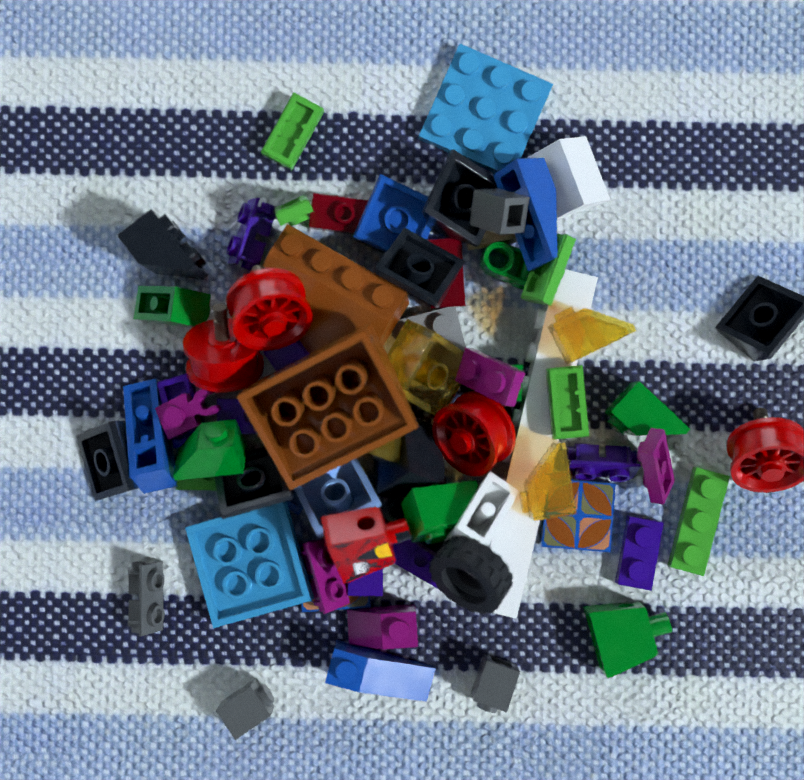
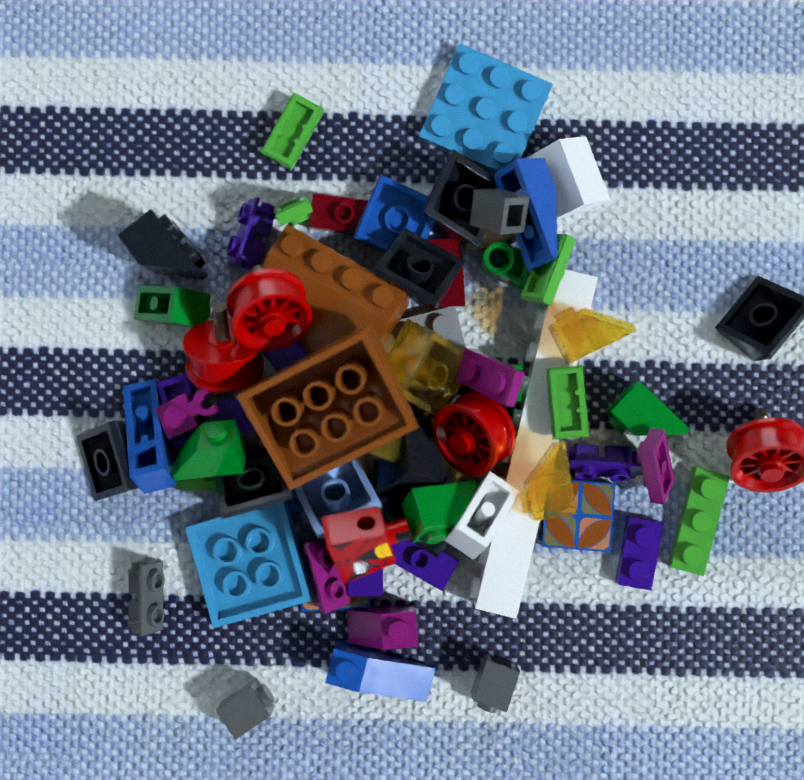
(469, 555): black tyre -> none
(624, 635): green torso -> none

